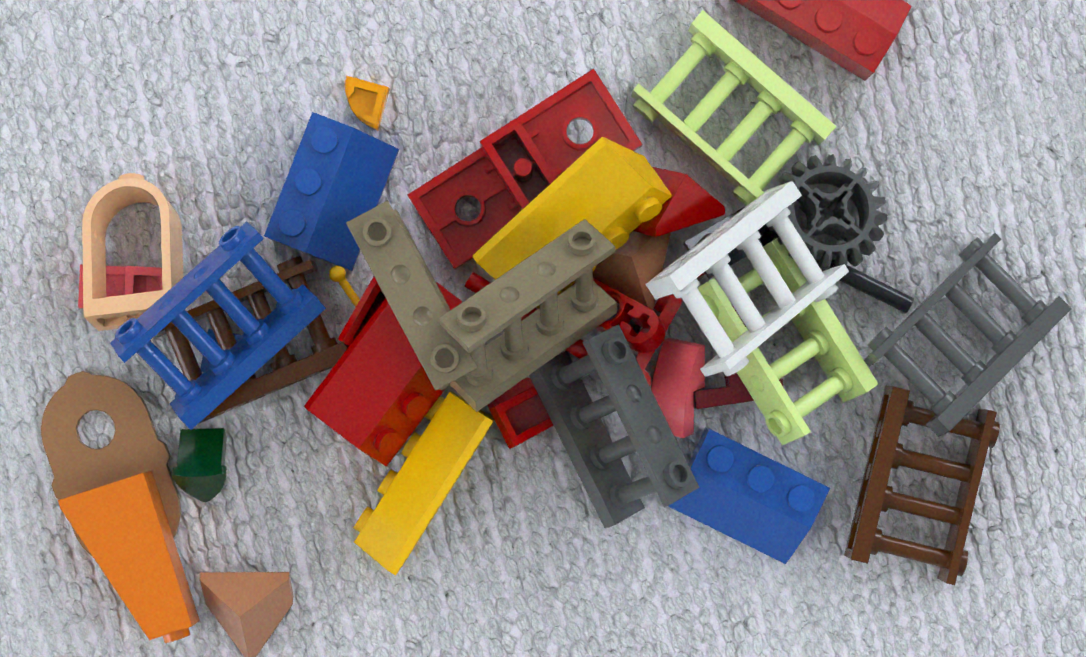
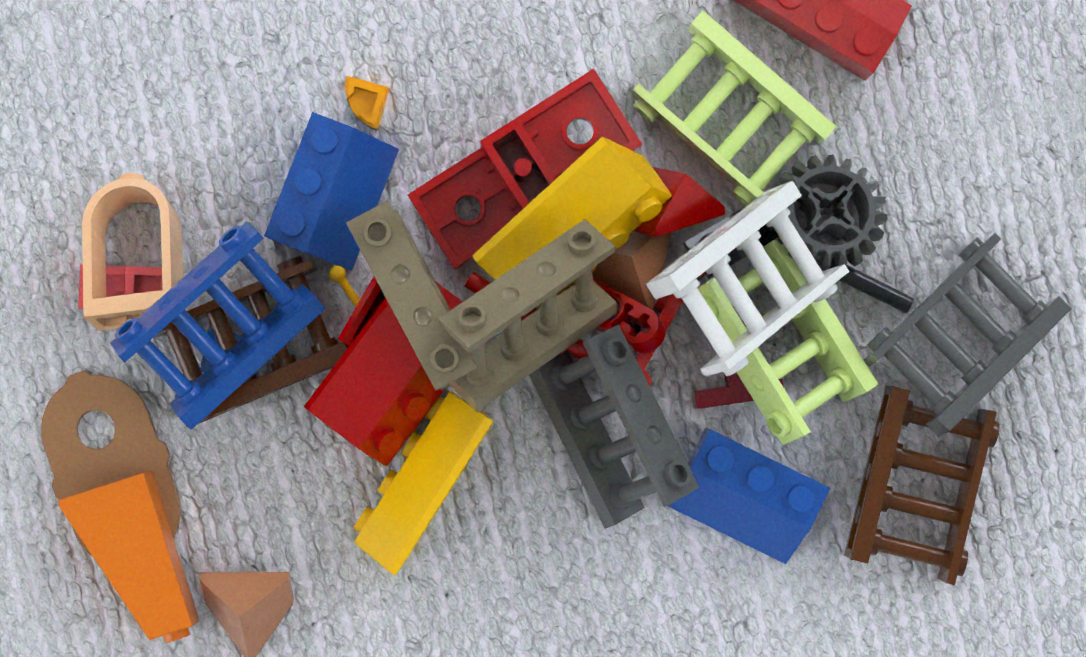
(201, 462): dark green tile -> none
(520, 413): red slope -> none
(675, 381): coral slope -> none

